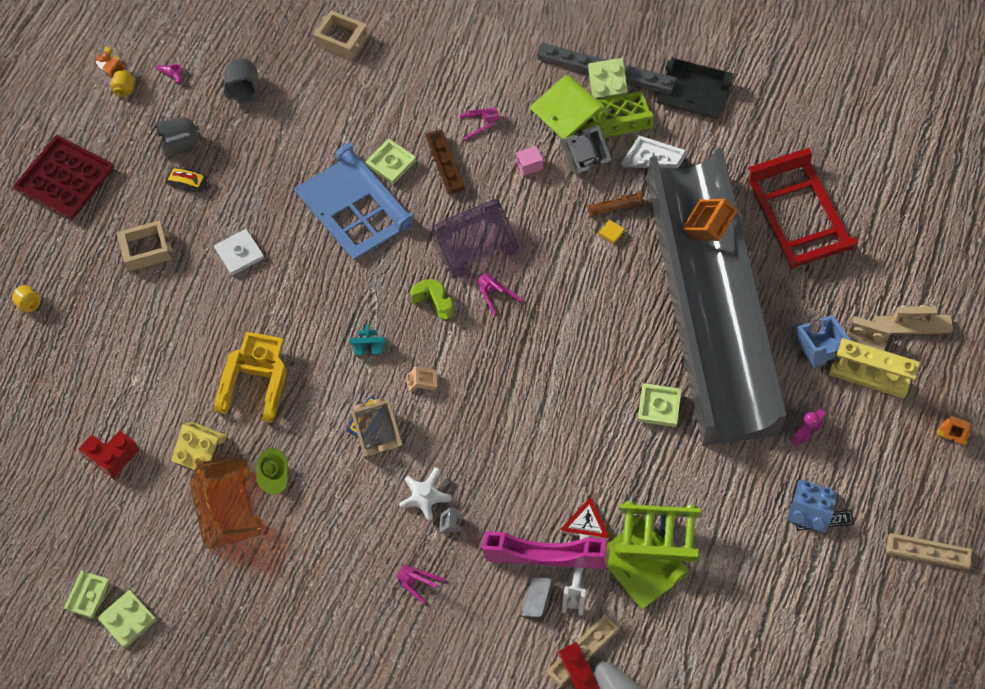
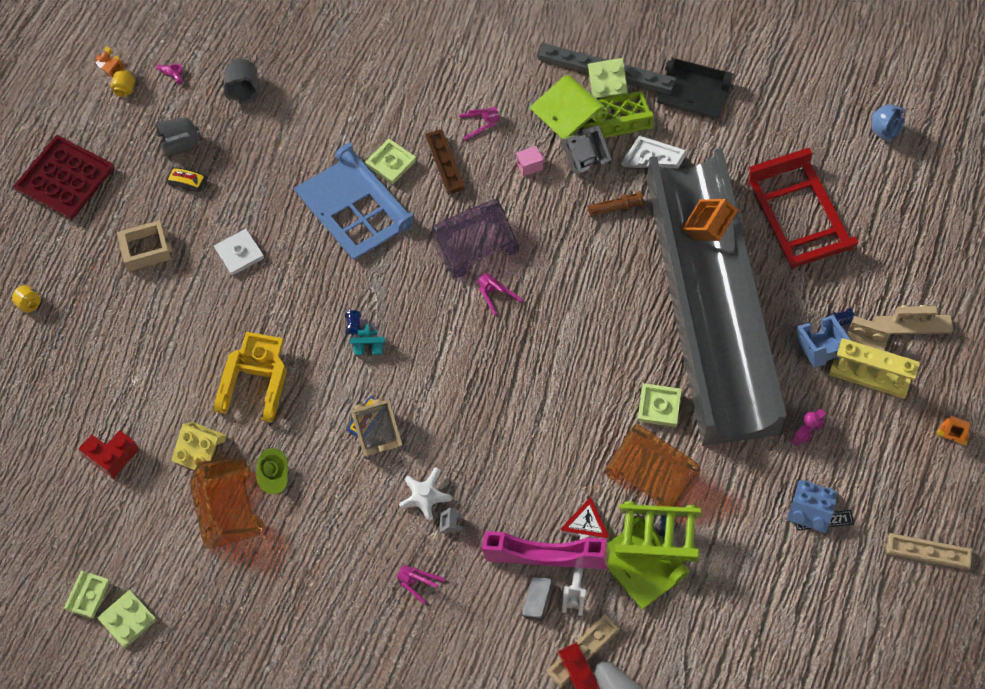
(353, 322): none -> clear blue bush
(354, 43): tan window -> none
(422, 378): light nougat bracket -> none
(436, 292): lime animal -> none
(611, 232): yellow tile -> none
(654, 467): none -> clear orange windscreen
(844, 317): none -> clear blue bush
(888, 121): none -> medium blue cylinder

